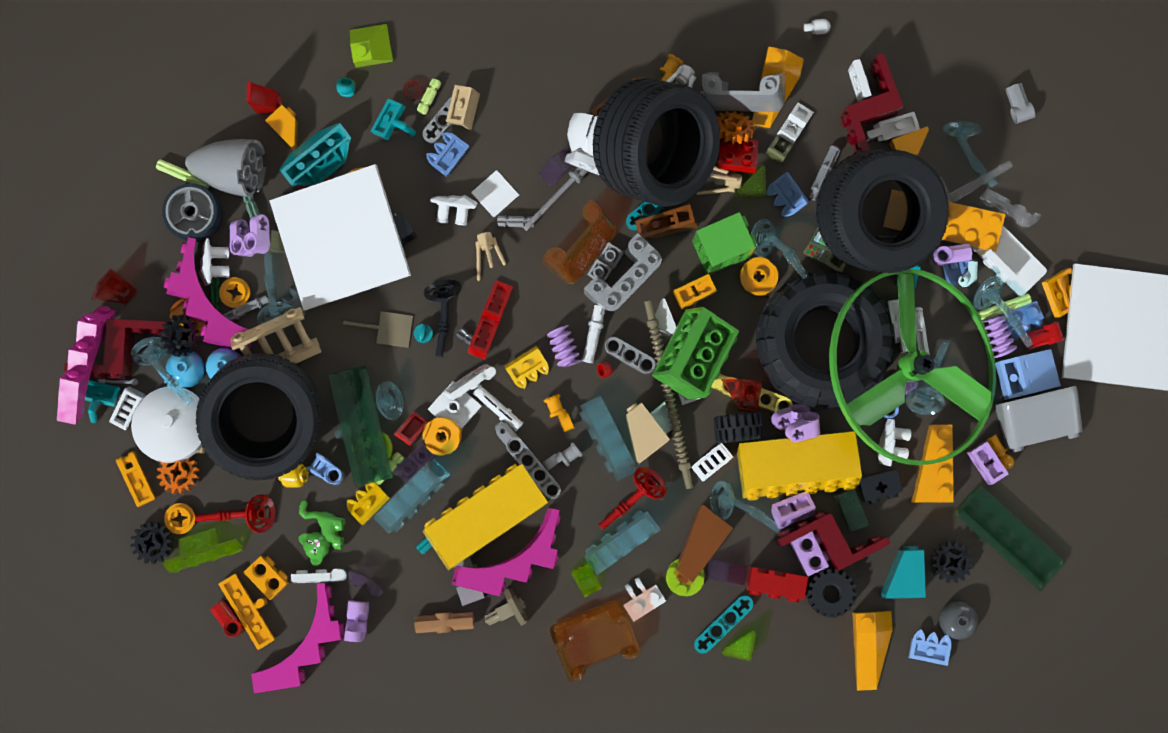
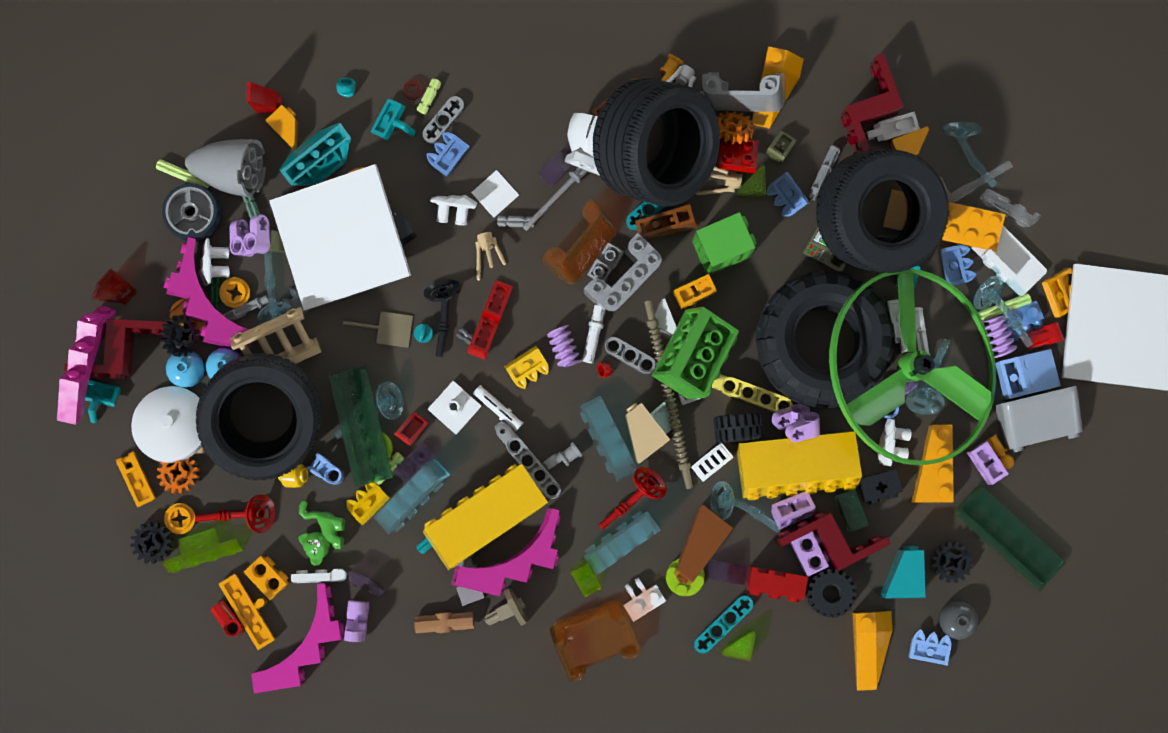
(129, 391): white slope -> none
(134, 381): light grey hinge -> none
(153, 359): clear light blue dish -> none
(370, 45): lime slope -> none
(433, 441): light orange plate -> none
(463, 106): tan panel -> none
(470, 381): white hinge -> none
(556, 409): light orange connector -> none
(744, 393): clear red slope -> none
(765, 268): light orange plate -> none
(768, 239): clear light blue dish -> none
(795, 123): white slope -> none
(818, 26): white cylinder -> none
(859, 81): white plate -> none
(952, 254): lavender piece -> none
(969, 277): light aqua arm -> none
(1020, 107): light grey piece -> none

